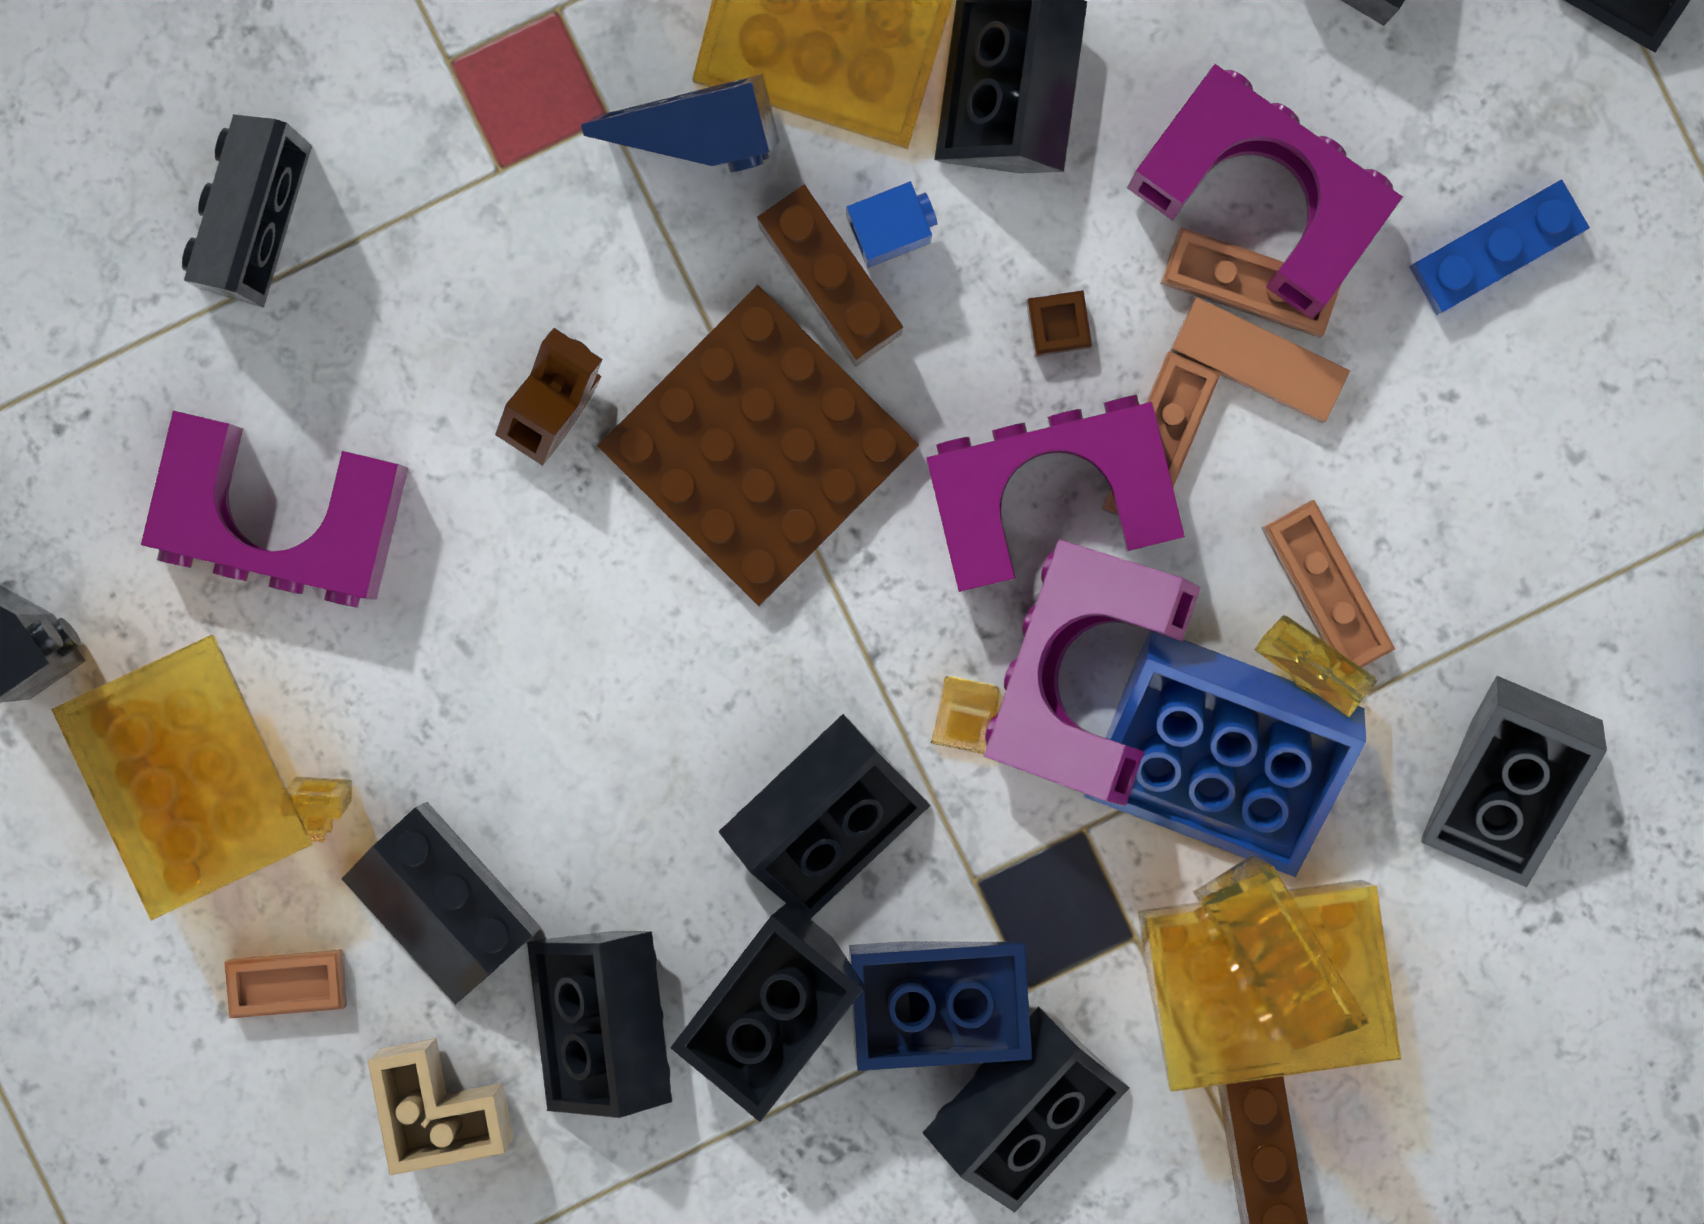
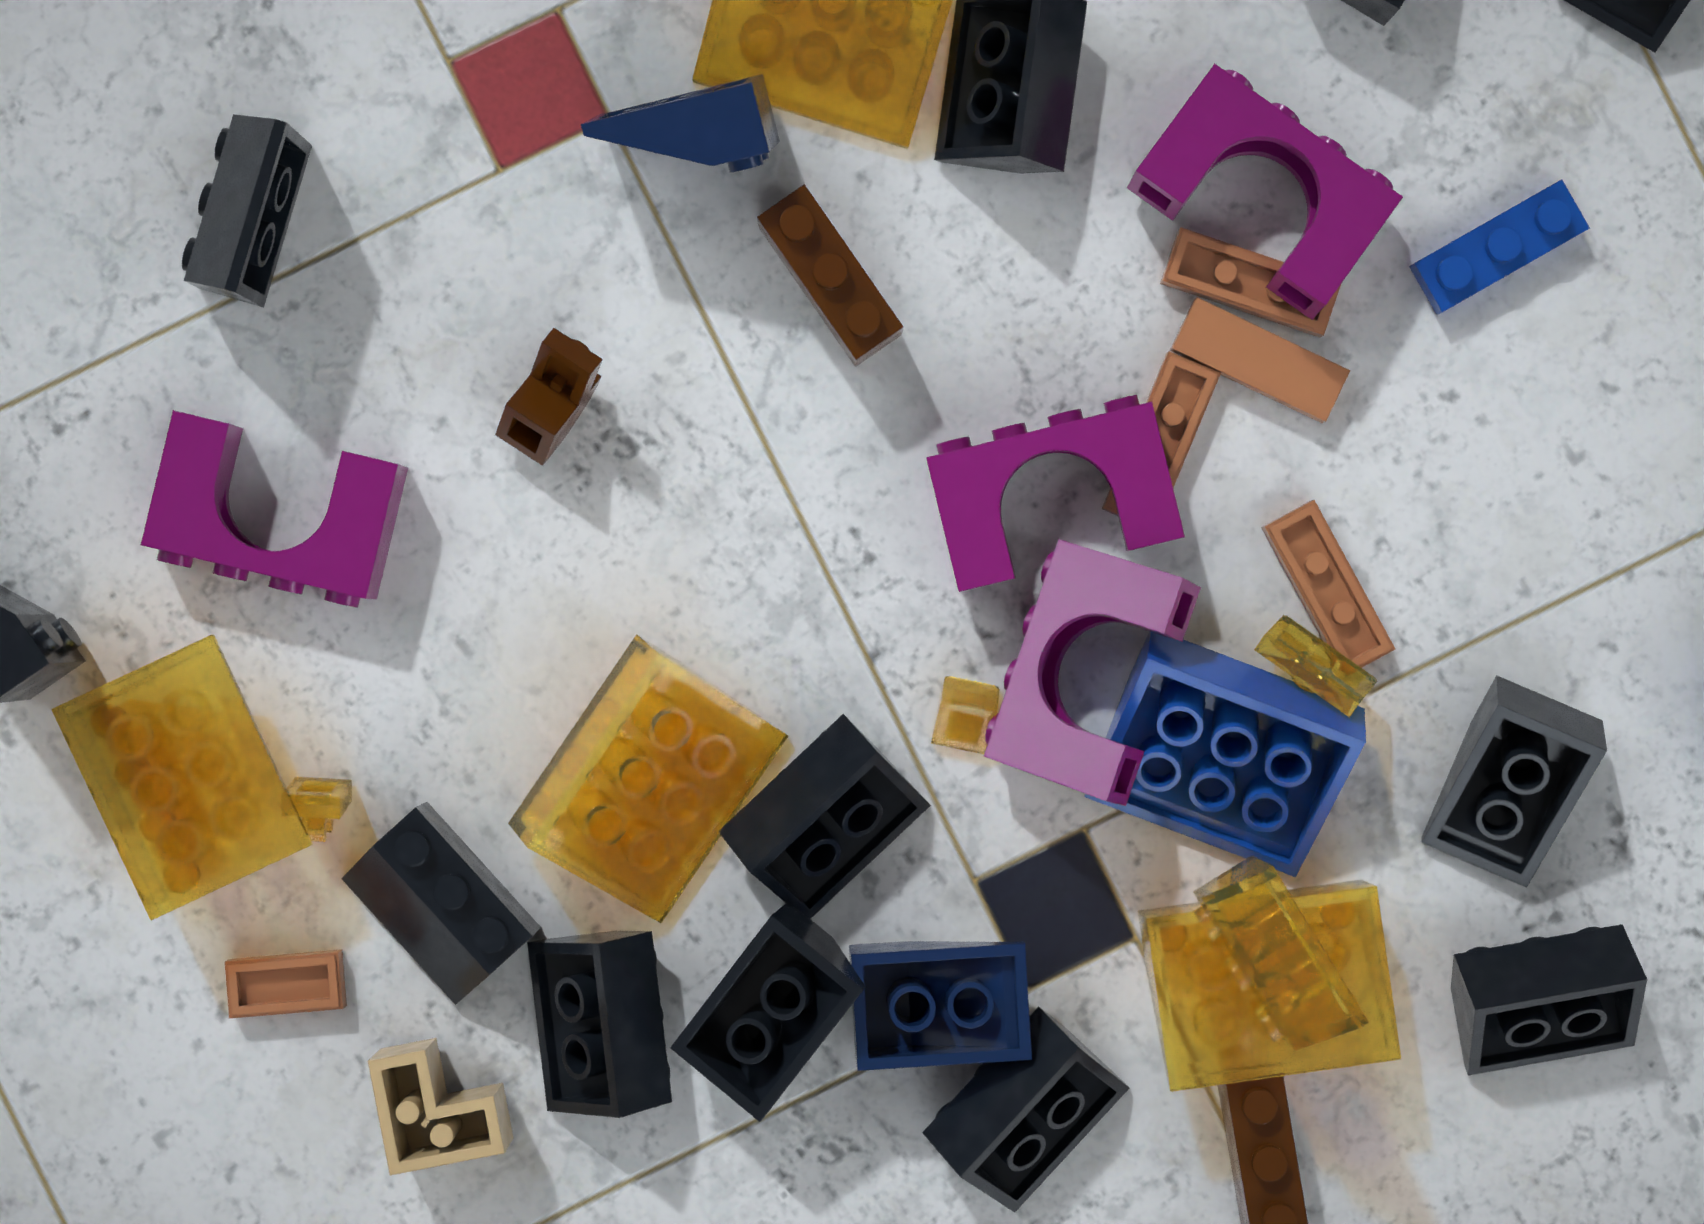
(646, 780): none -> clear yellow slope
(758, 445): reddish brown plate -> none
(891, 223): blue brick -> none
(1059, 323): reddish brown tile -> none
(1547, 998): none -> black slope

